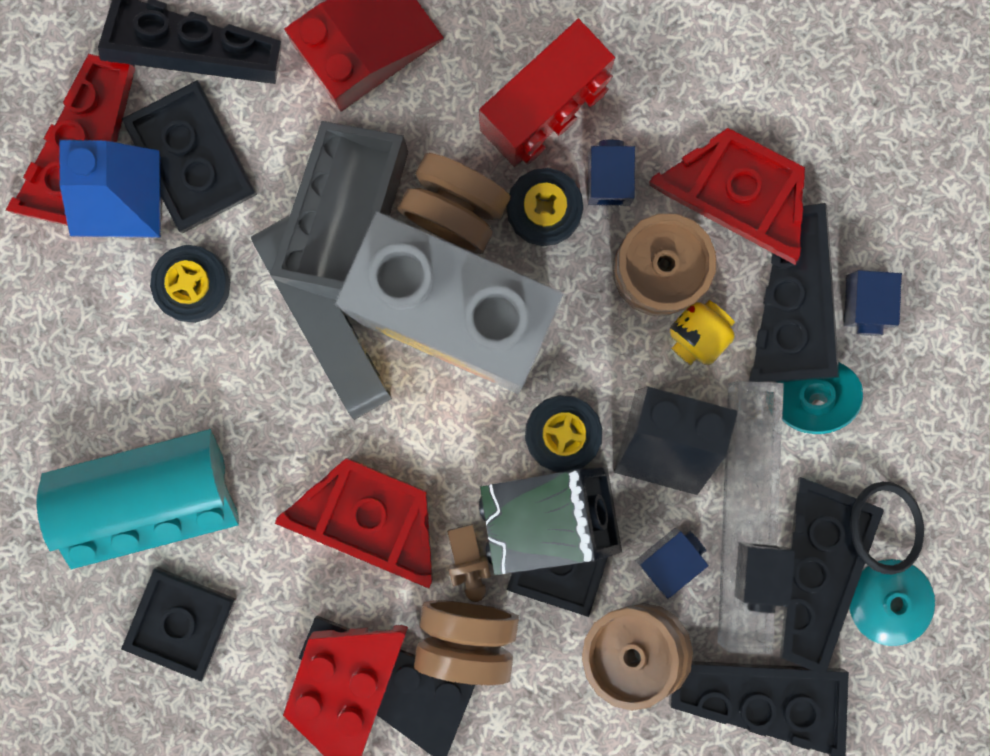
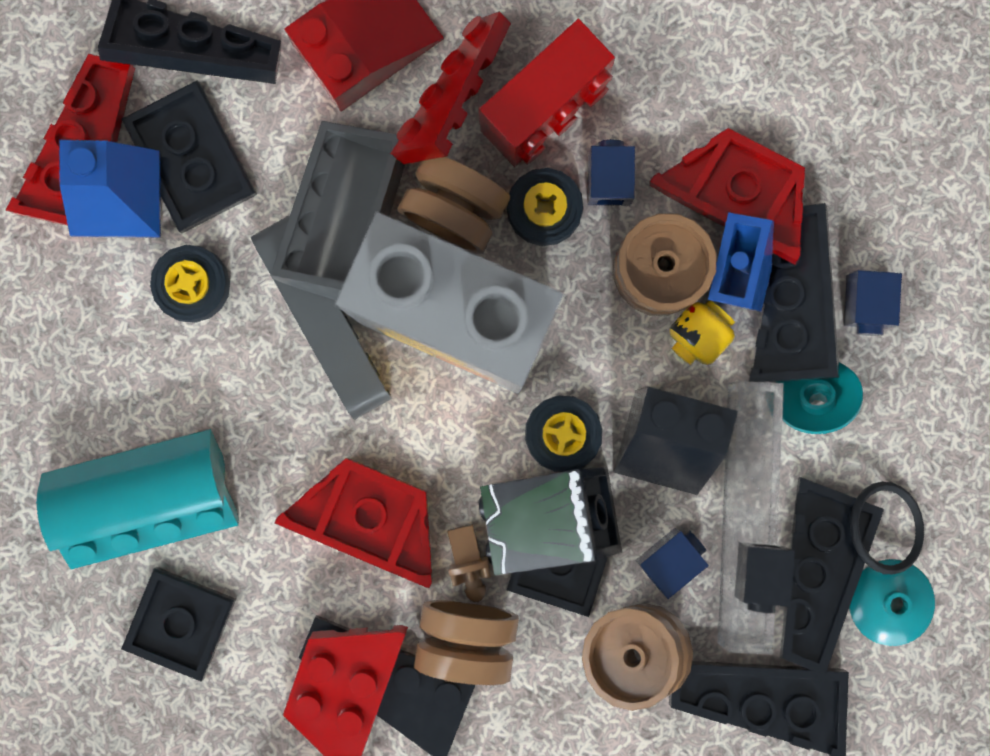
(442, 102): none -> red wing
(743, 262): none -> blue slope

